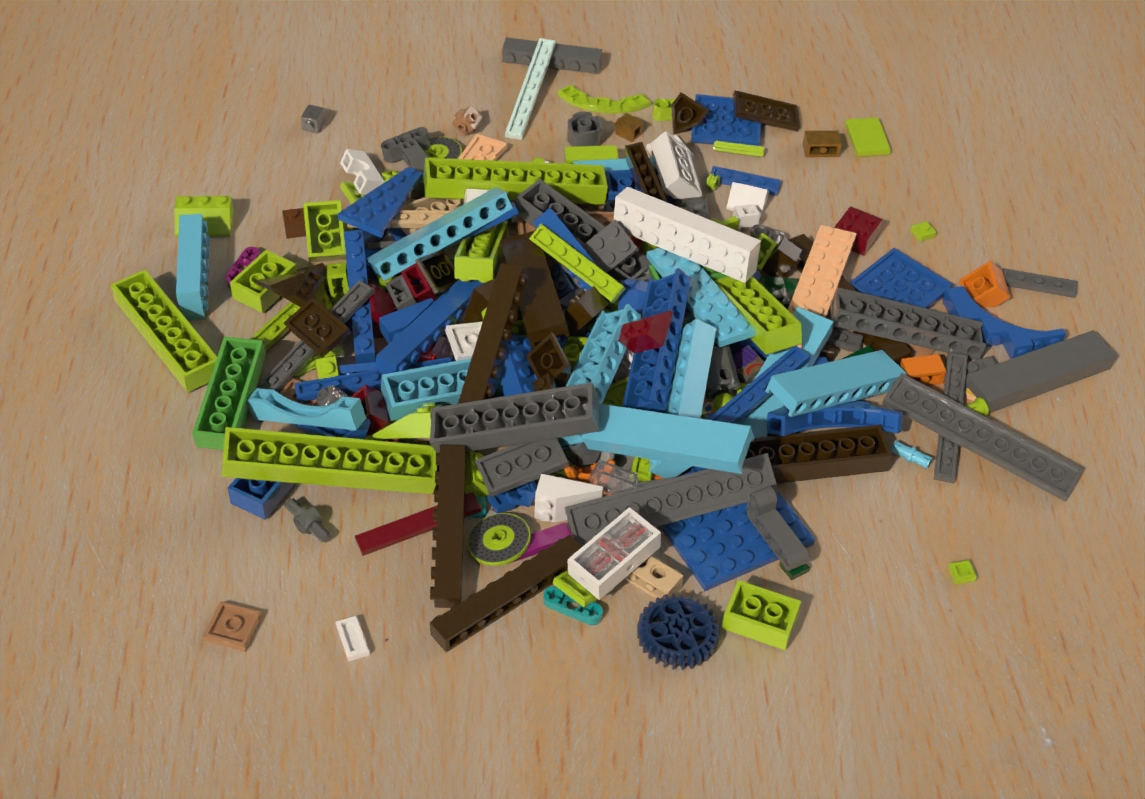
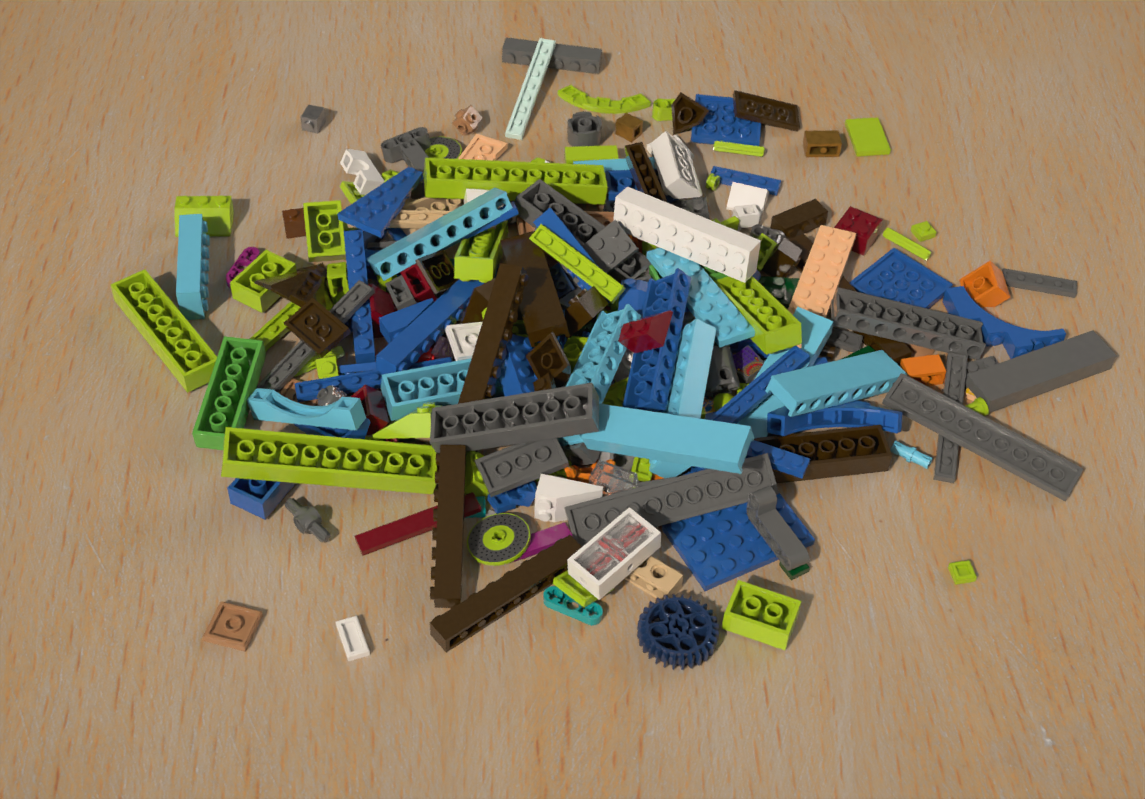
(780, 459): none -> blue plate
(800, 219): none -> dark brown brick
(907, 244): none -> lime axle

